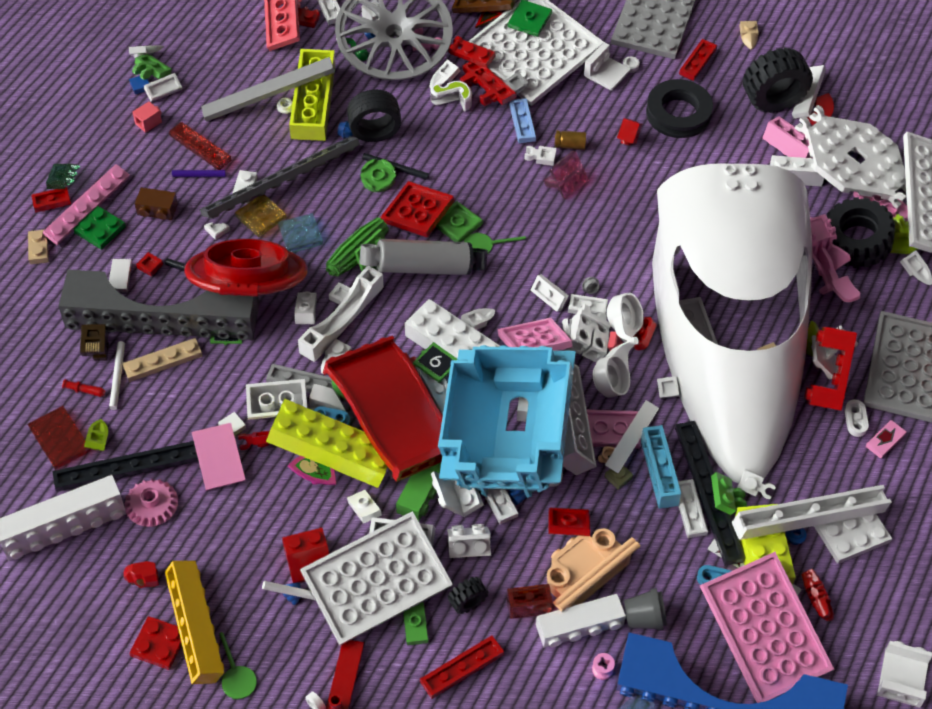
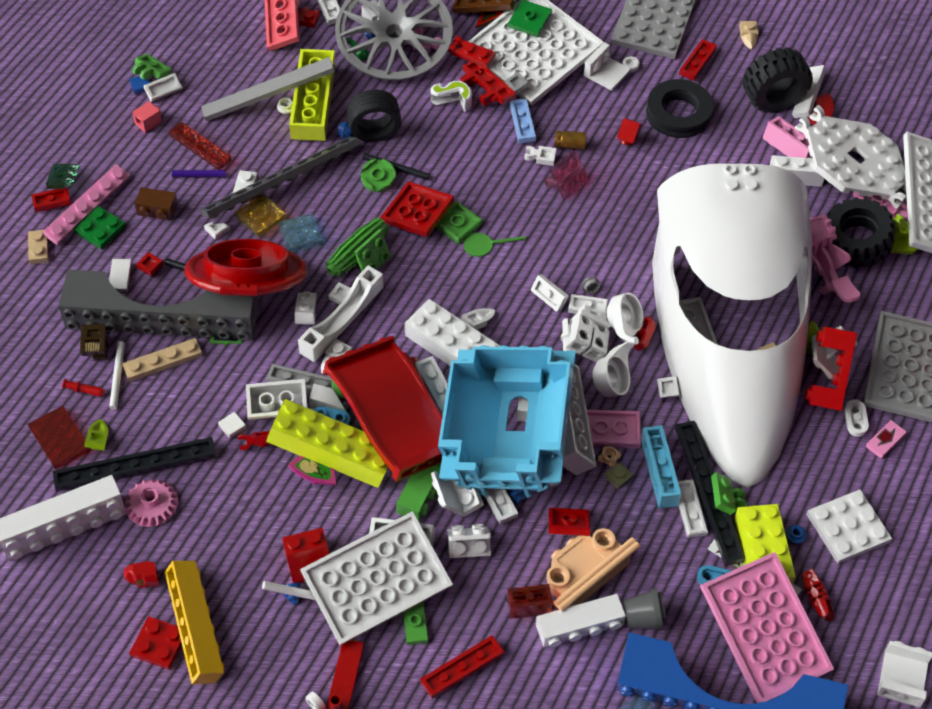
(142, 50): white plate -> none
(218, 456): bright pink tile -> none
(239, 680): bright green piece -> none
(364, 506): white plate -> none
(423, 257): light grey piece -> none
(435, 362): piece -> none
(446, 72): white plate -> none
(468, 595): black tyre -> none
(536, 334): bright pink plate -> none
(601, 671): bright pink wheel -> none
(614, 341): coral tile -> none
(631, 436): white sticker -> none
(753, 483): white plate -> none
(810, 512): white tile -> none
(916, 266): white plate -> none

